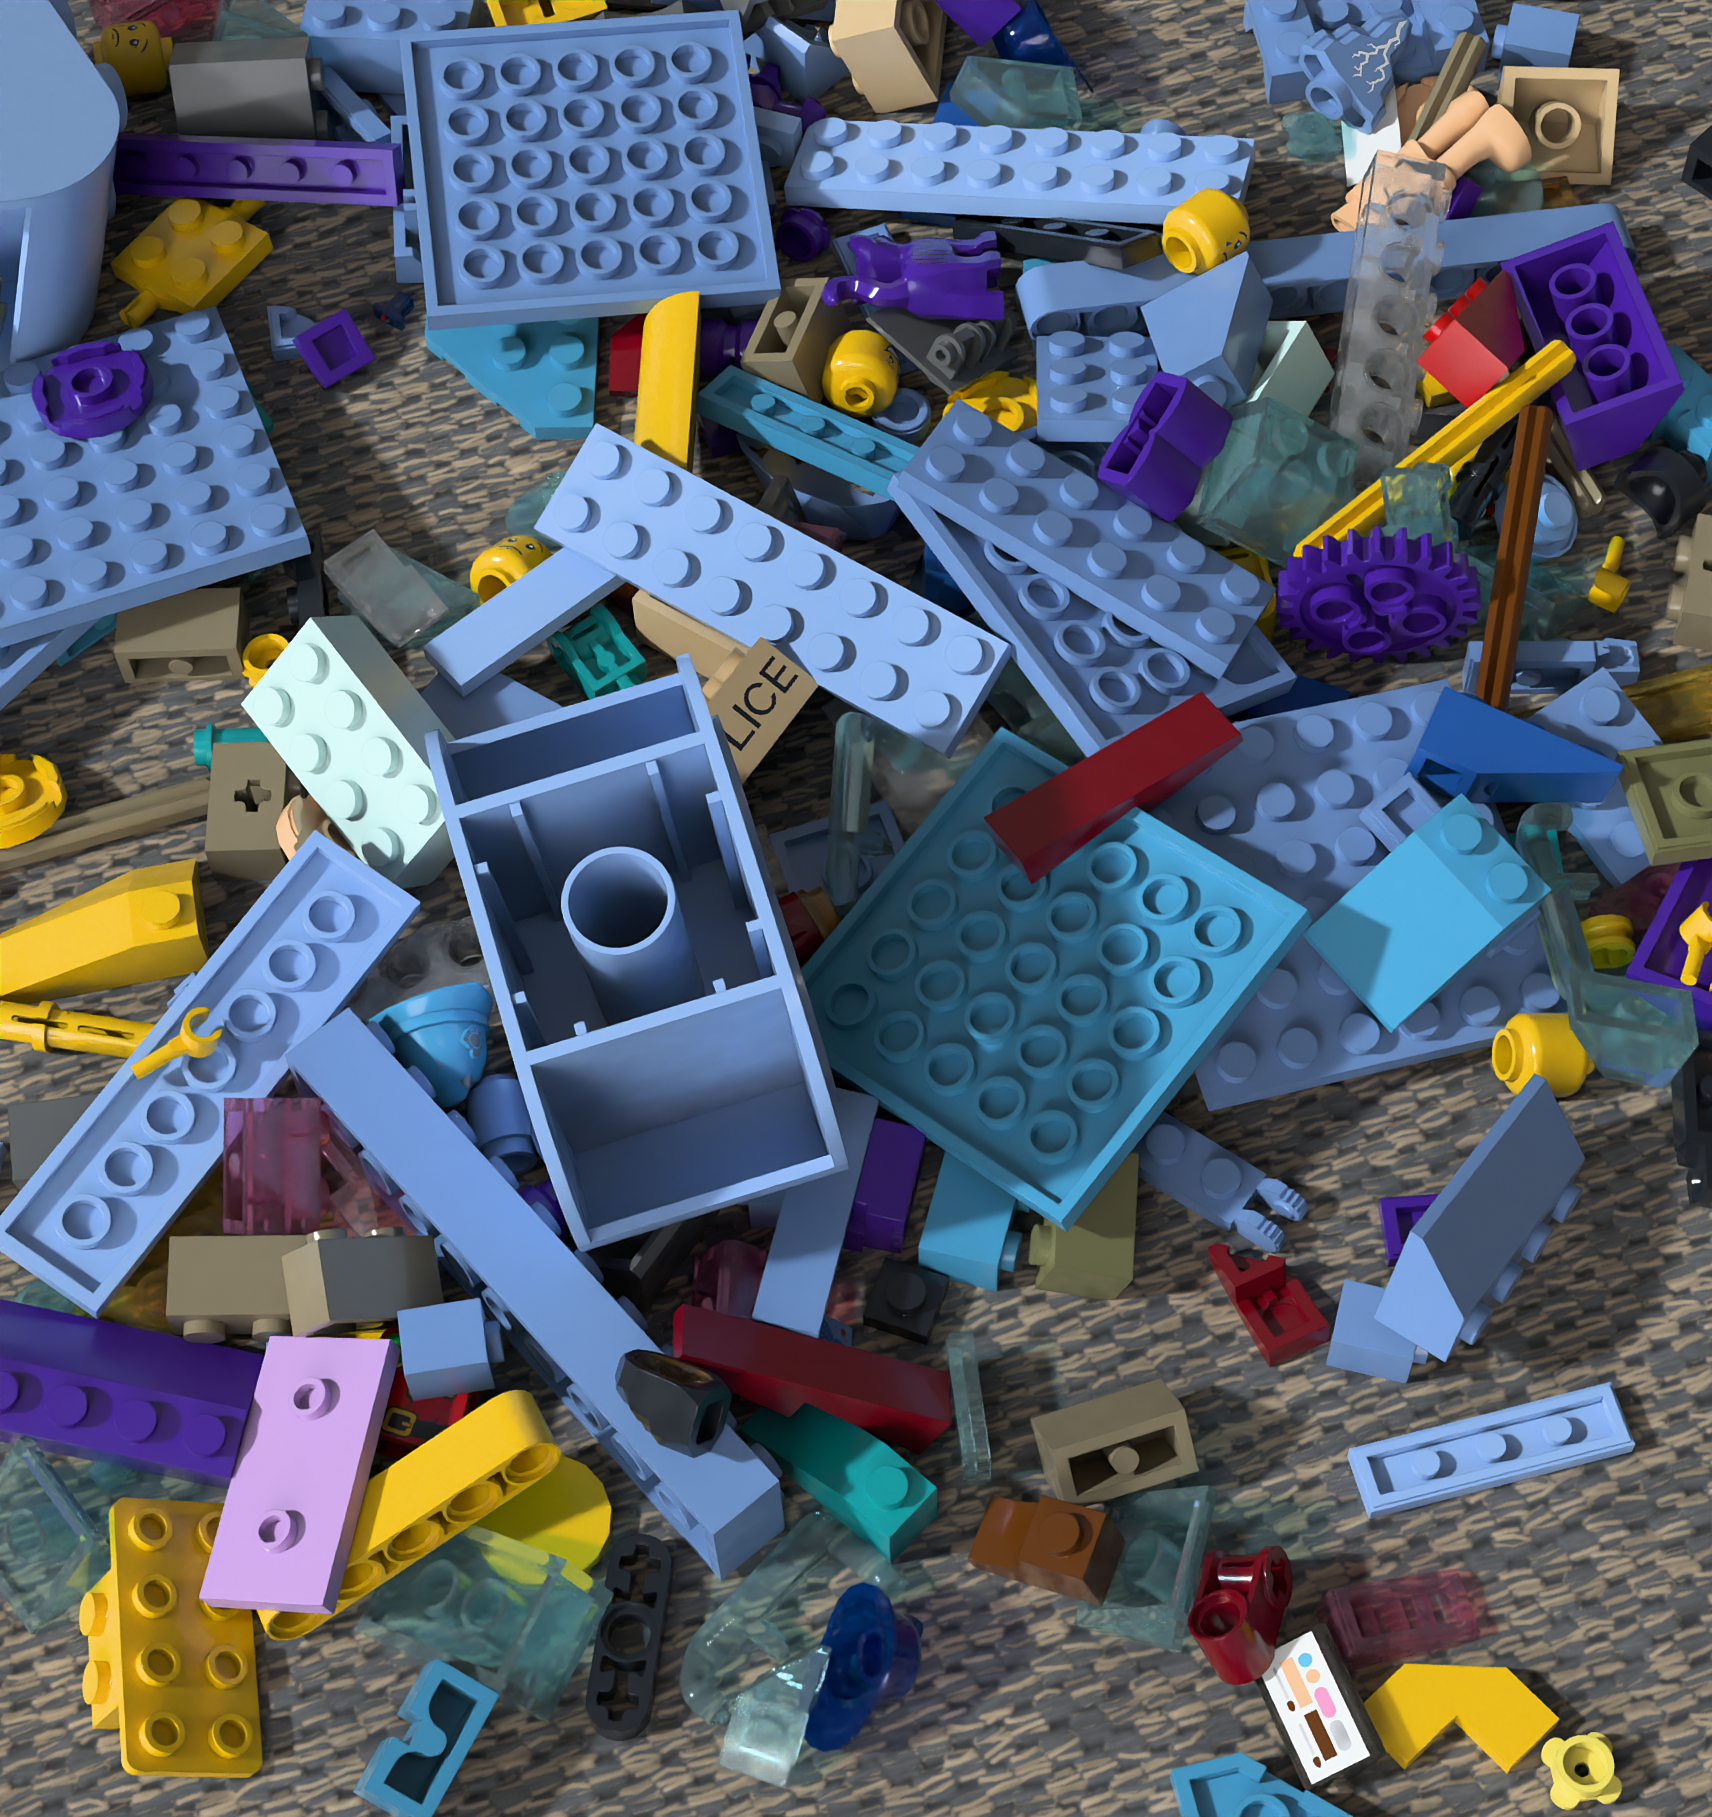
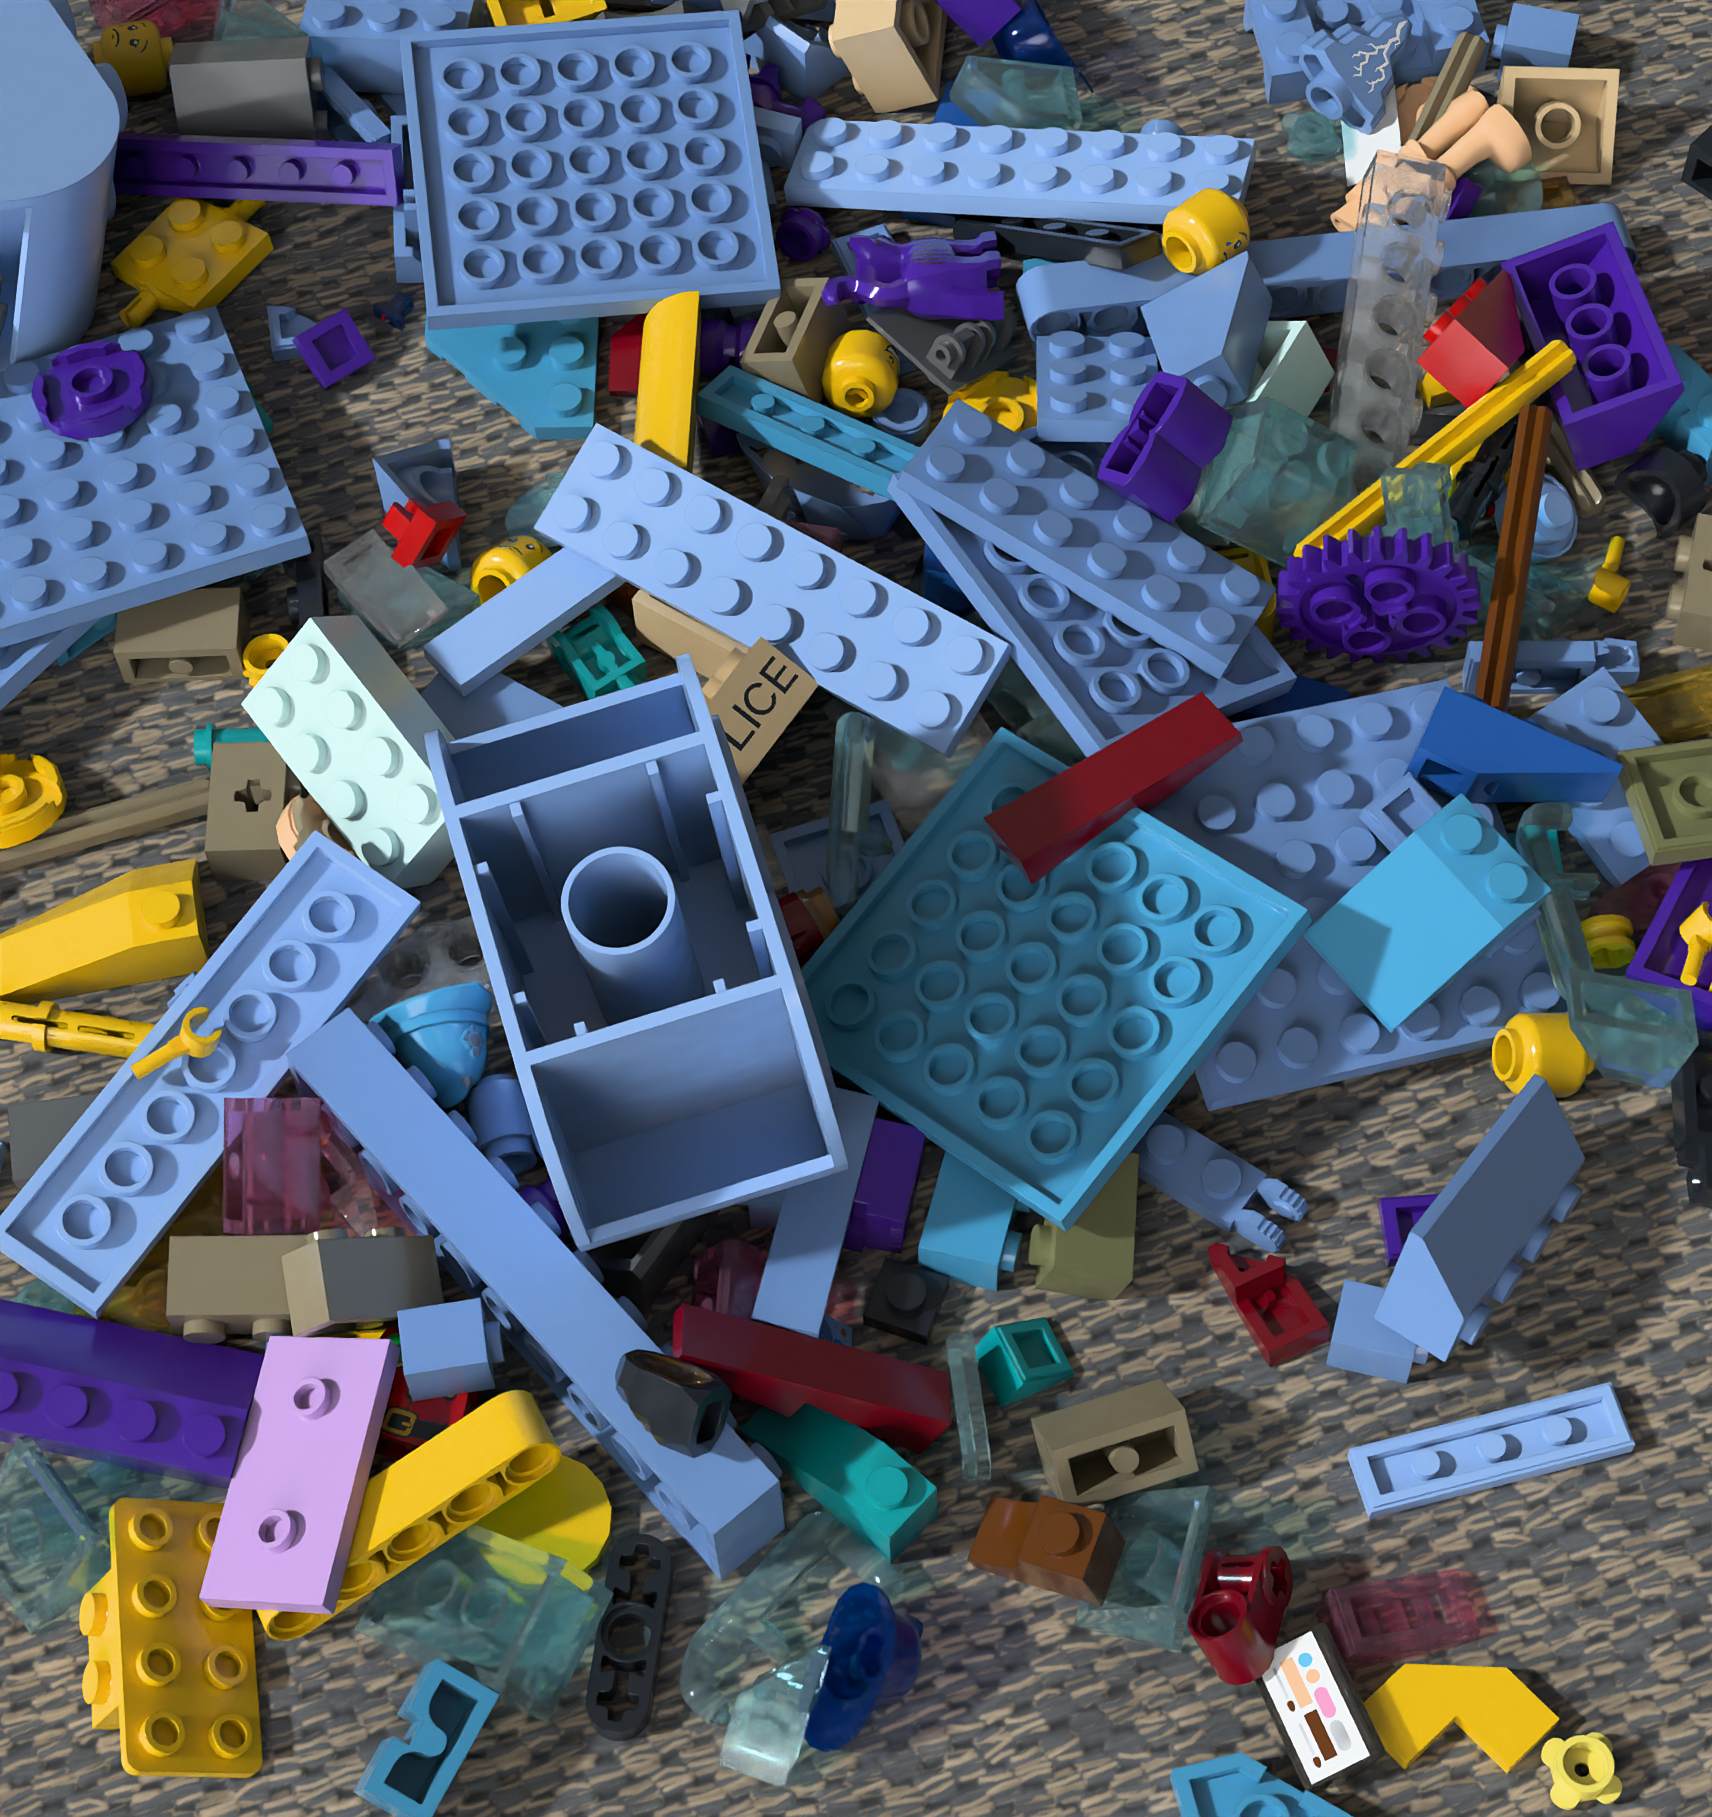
(422, 531): none -> red tile
(423, 474): none -> medium blue slope
(1021, 1359): none -> teal slope

